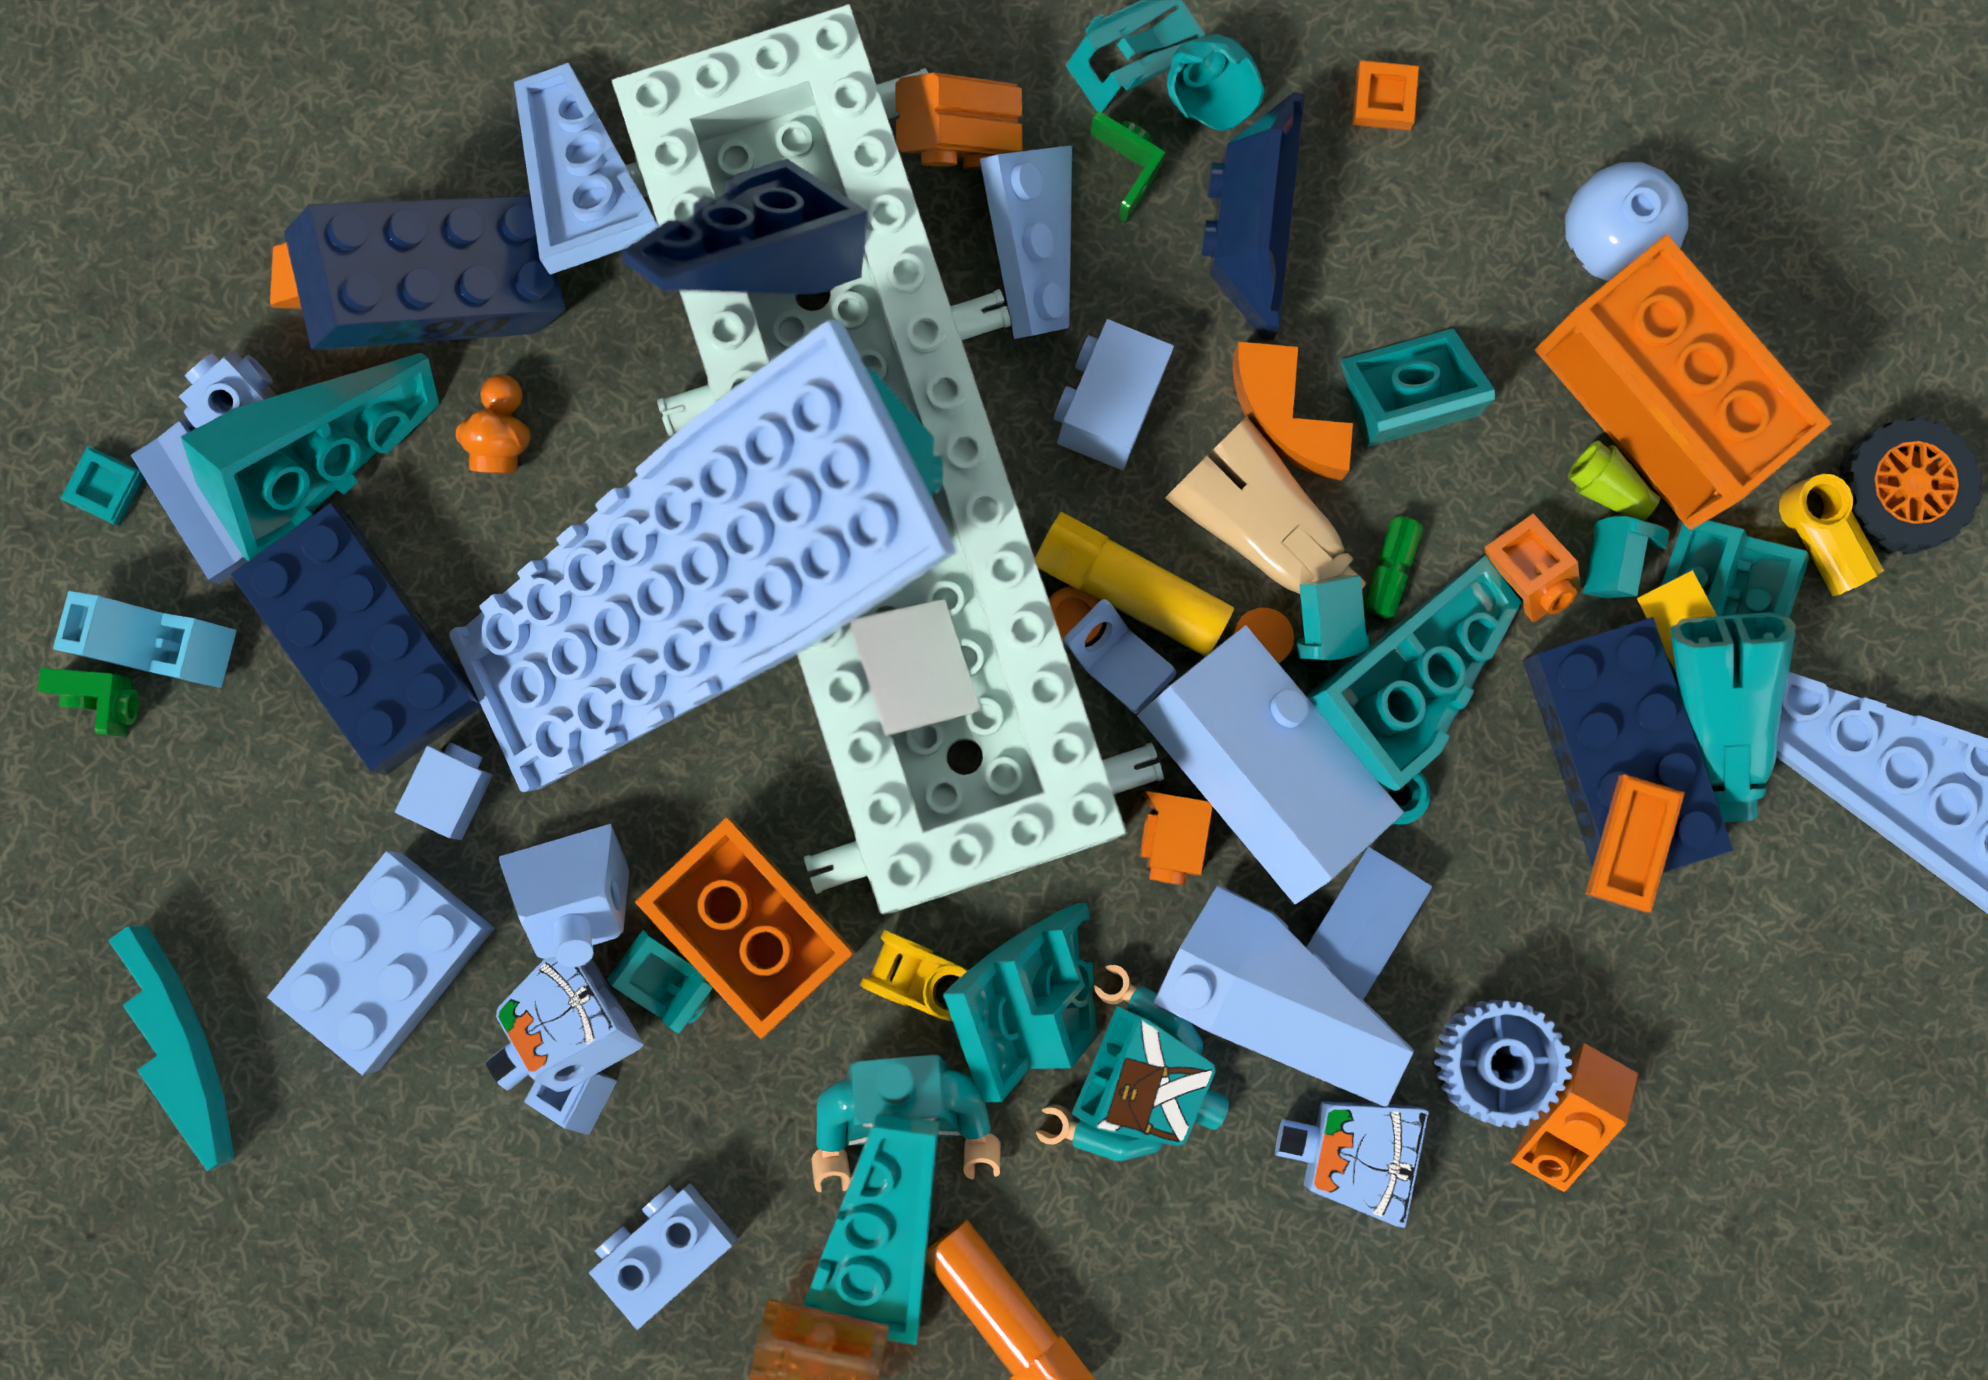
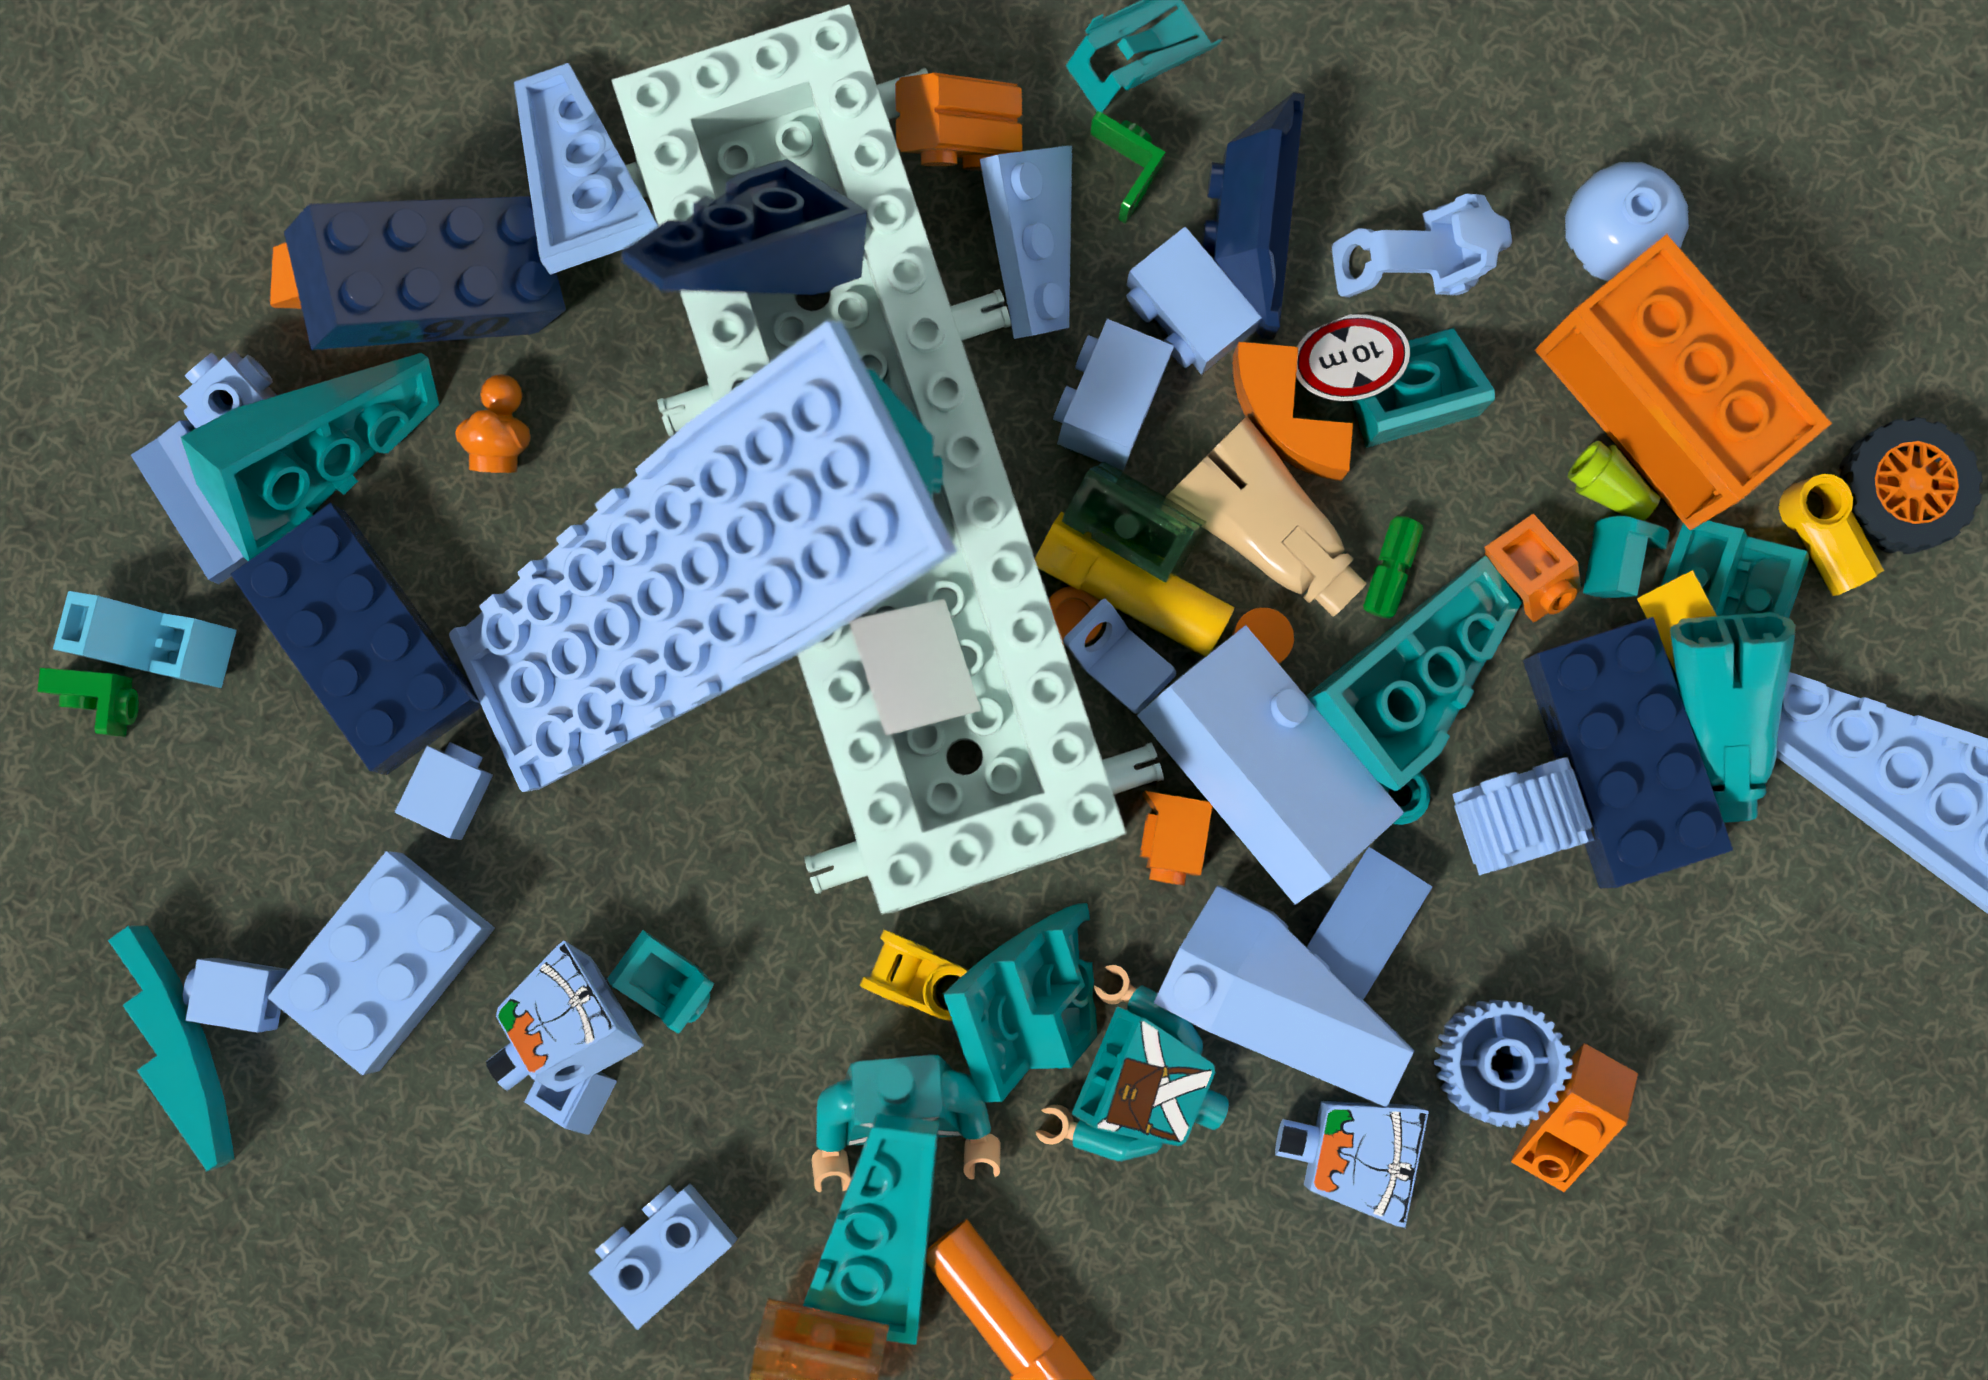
(102, 486): teal tile -> none
(232, 994): none -> light blue brick
(569, 893): light blue torso -> none
(745, 927): orange brick -> none
(1134, 521): none -> clear green brick
(1191, 301): none -> light blue brick
(1215, 81): teal hair -> none
(1332, 619): teal tile -> none
(1352, 357): none -> sticker
(1385, 95): orange tile -> none
(1455, 248): none -> light blue piece
(1523, 816): none -> light blue brick
(1635, 843): orange tile -> none

